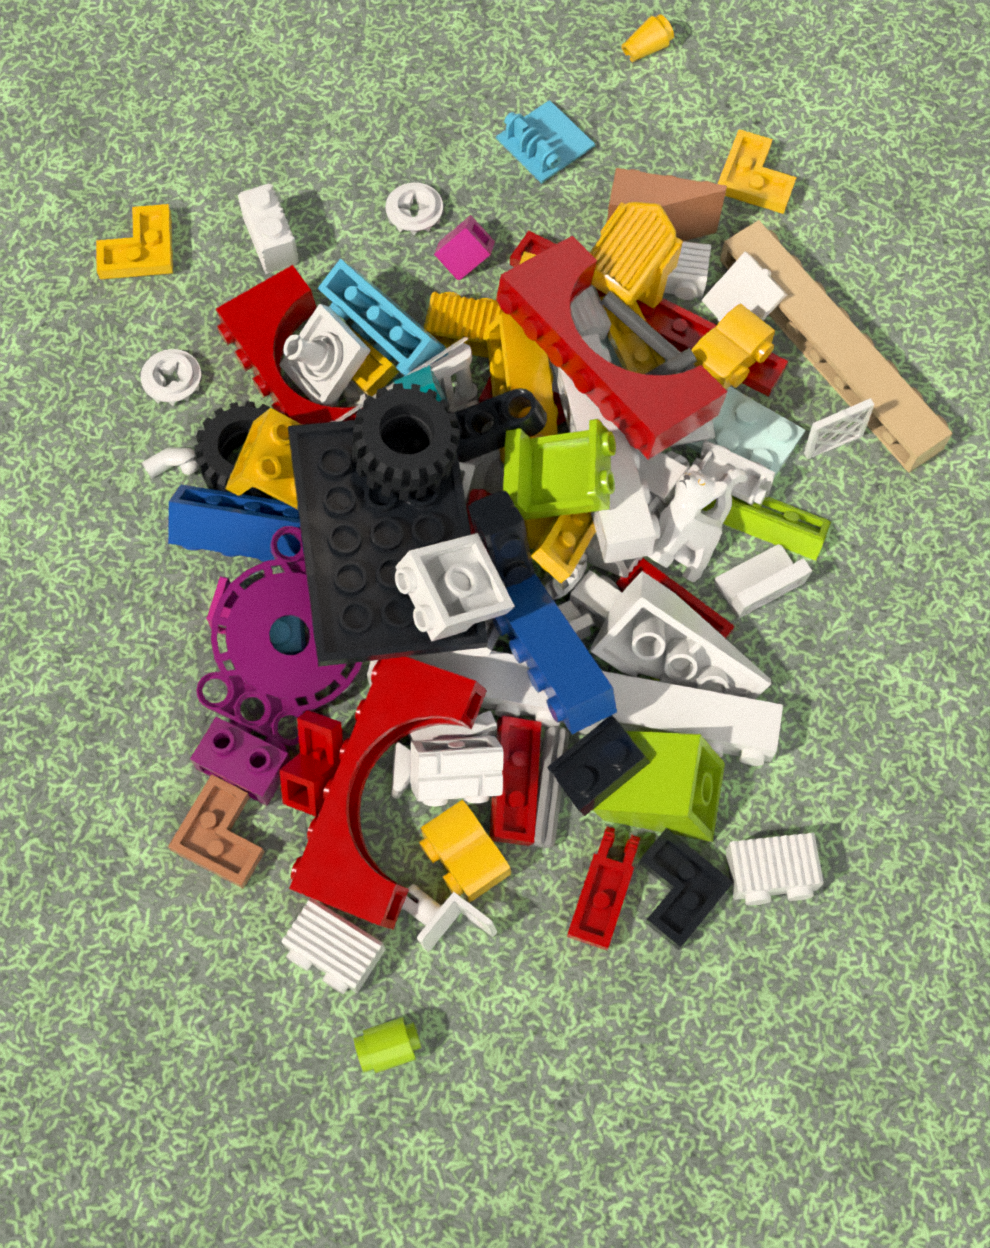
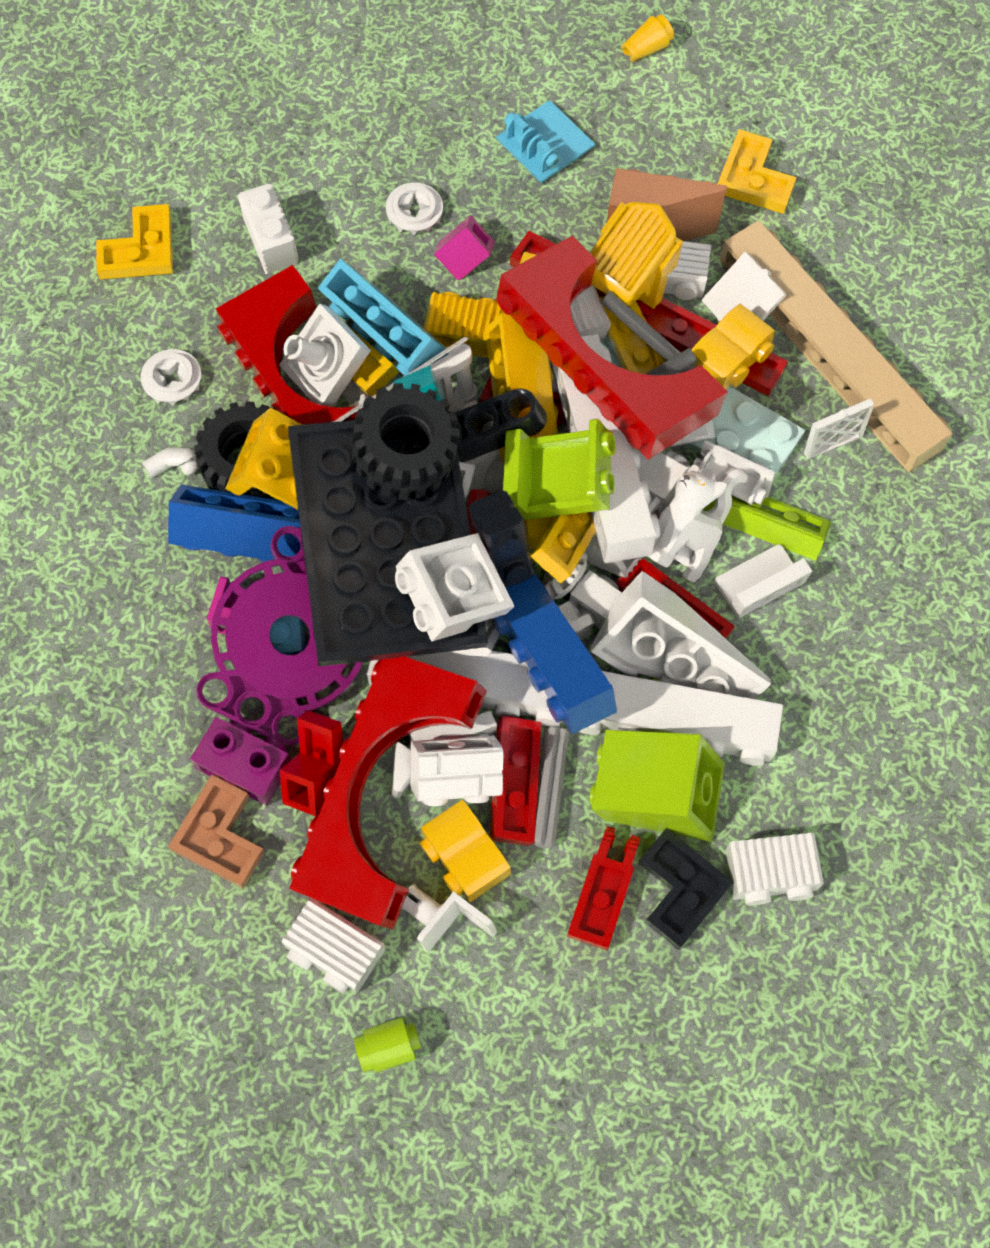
(598, 765): black plate -> none

